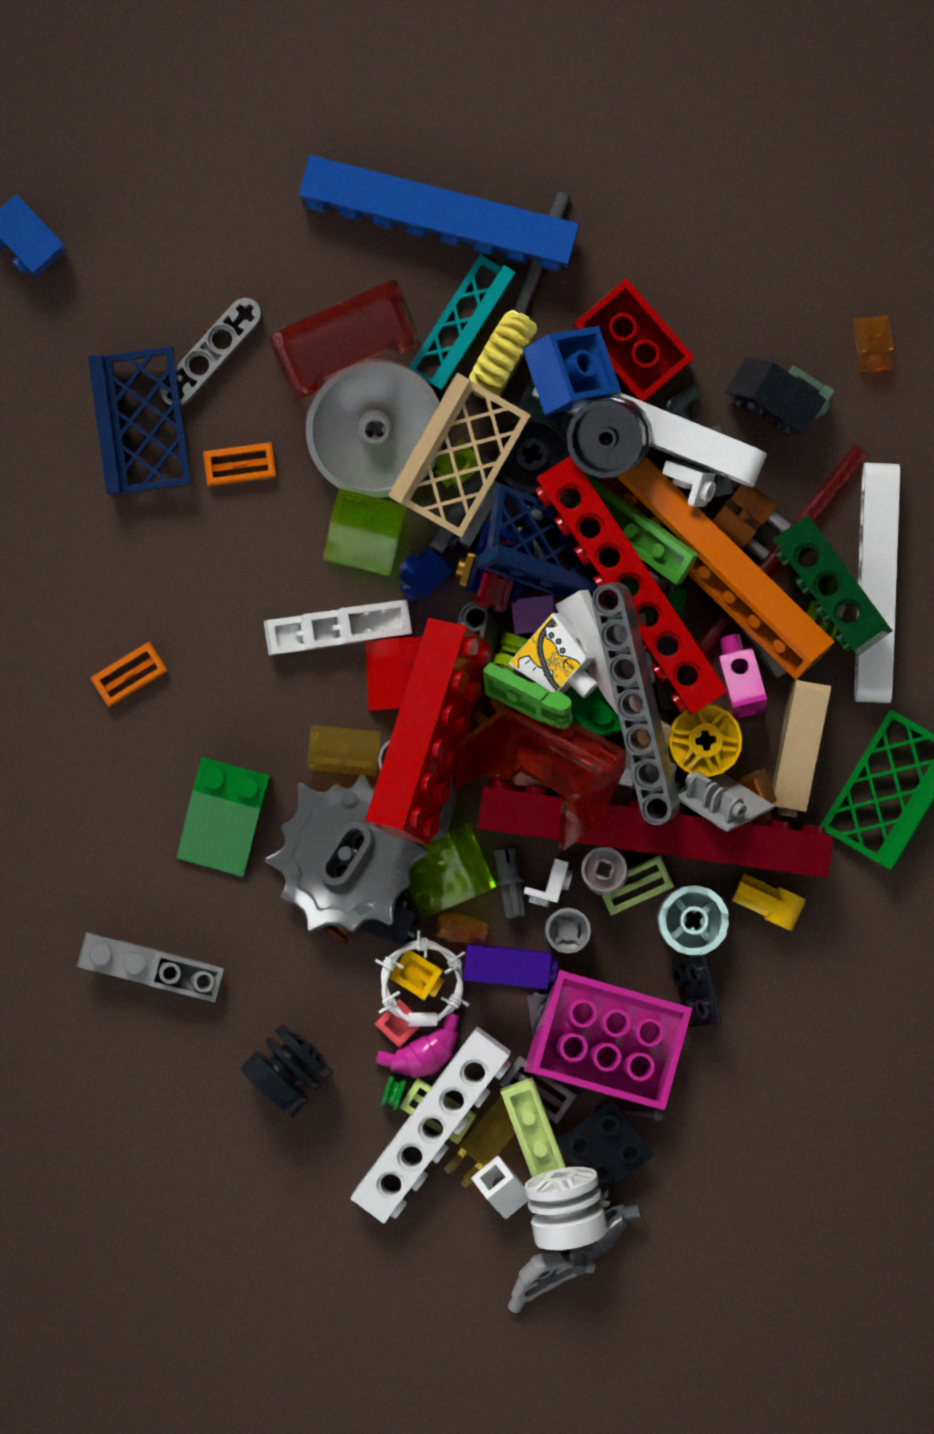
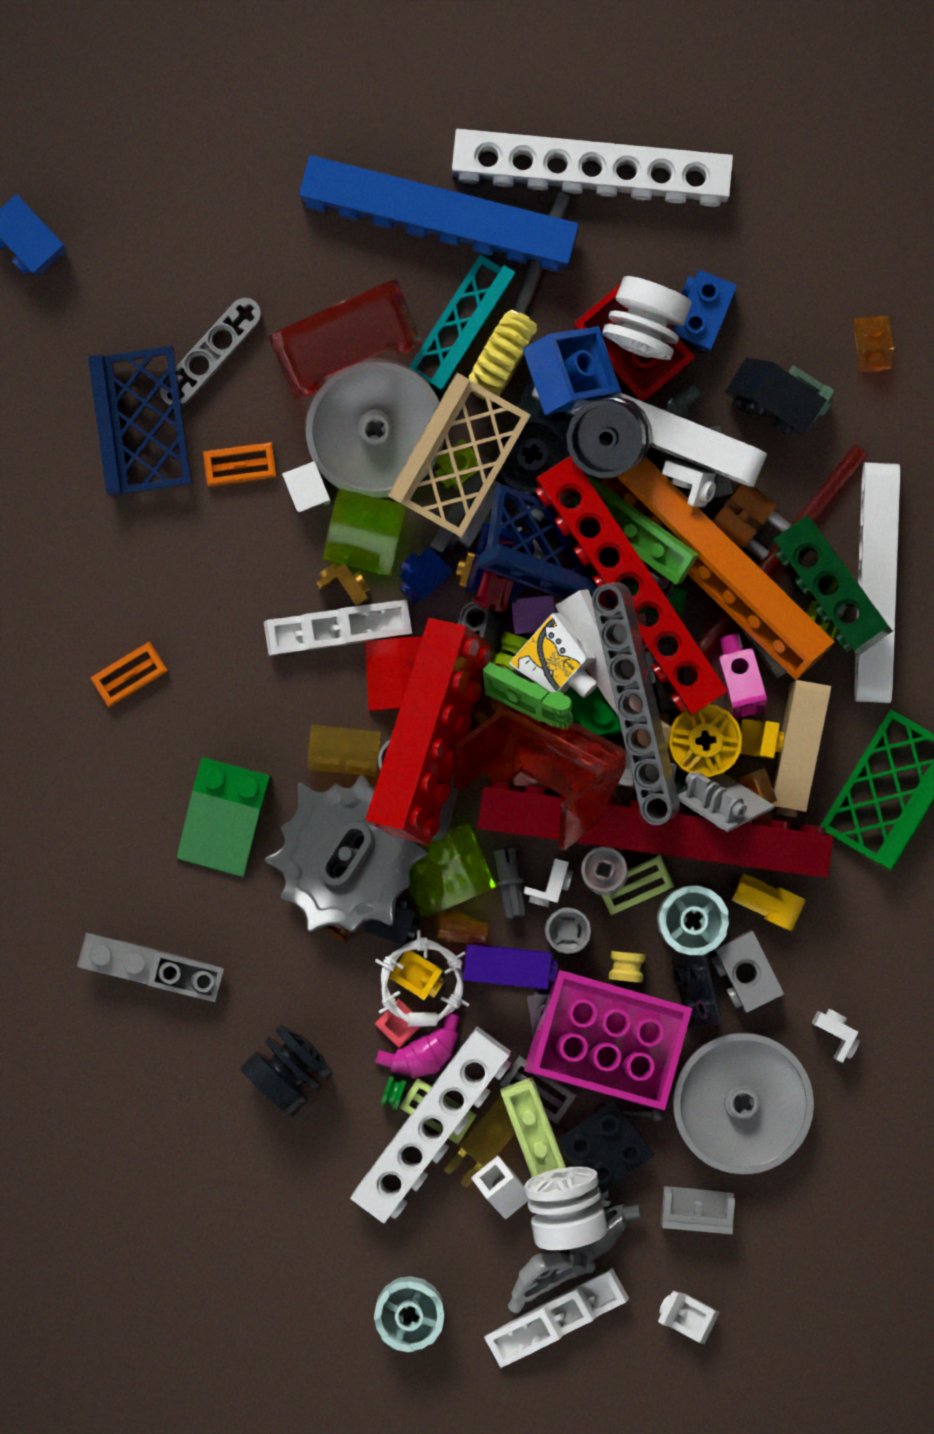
(306, 487): none -> white panel
(353, 584): none -> pearl gold bracket
(428, 1306): none -> light aqua brick
(556, 1318): none -> white slope
(575, 153): none -> white brick
(627, 966): none -> light yellow wheel
(646, 321): none -> white wheel
(688, 1316): none -> white bracket
(697, 1210): none -> light grey hinge
(709, 305): none -> blue brick
(743, 1103): none -> light grey dish
(761, 738): none -> yellow bracket
(763, 985): none -> light grey brick
(835, 1024): none -> white bracket

